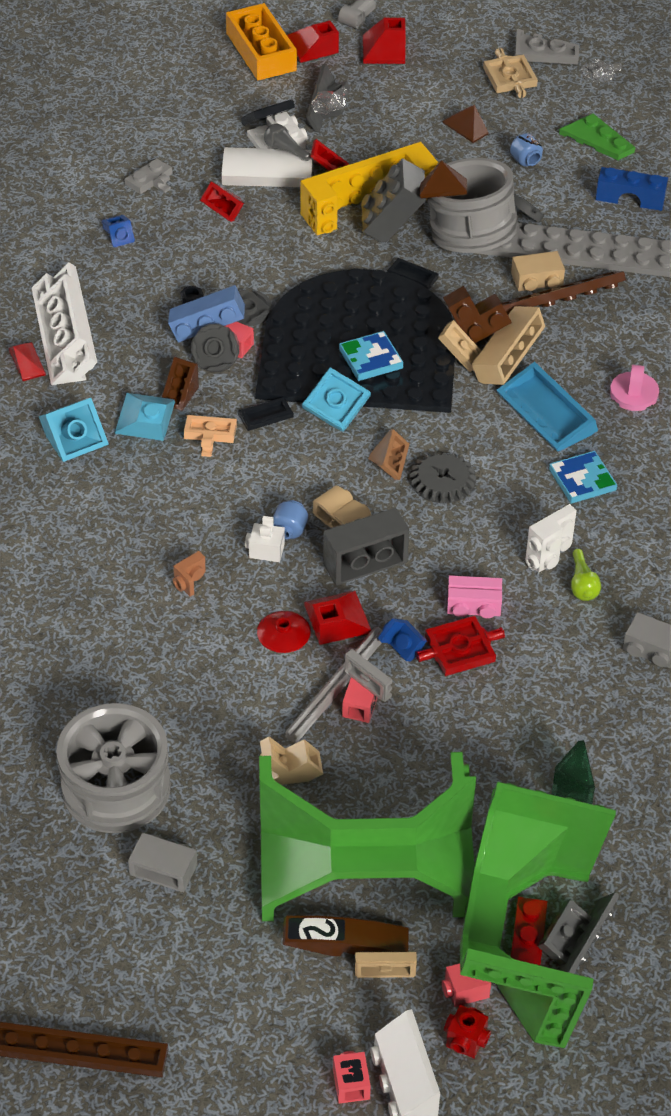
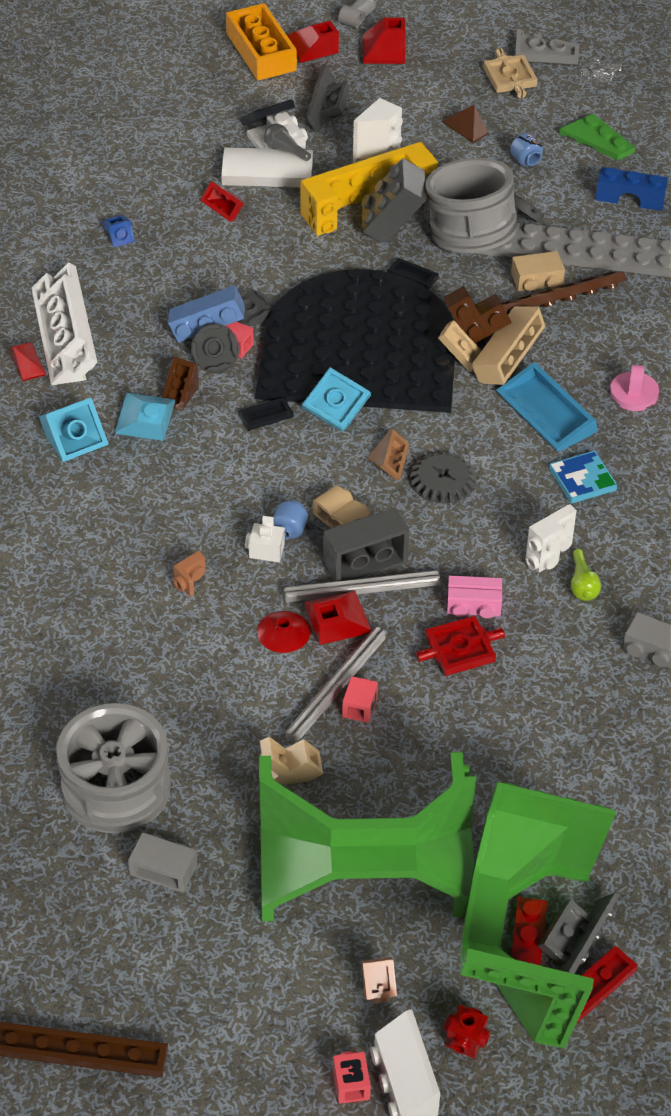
(150, 175): light grey plate -> none
(190, 293): black tile -> none
(210, 430): light nougat plate -> none
(325, 157): red slope -> none
(329, 101): clear piece -> none
(342, 934): reddish brown slope -> none
(362, 585): none -> light grey axle
(368, 675): light grey tile -> none
(371, 355): tile -> none
(377, 130): none -> white slope
(379, 979): none -> bracket
(385, 964): tan tile -> none
(402, 638): blue bracket -> none
(443, 182): reddish brown slope -> none
(464, 988): coral brick -> none
(574, 775): clear green slope -> none
(608, 975): none -> red plate

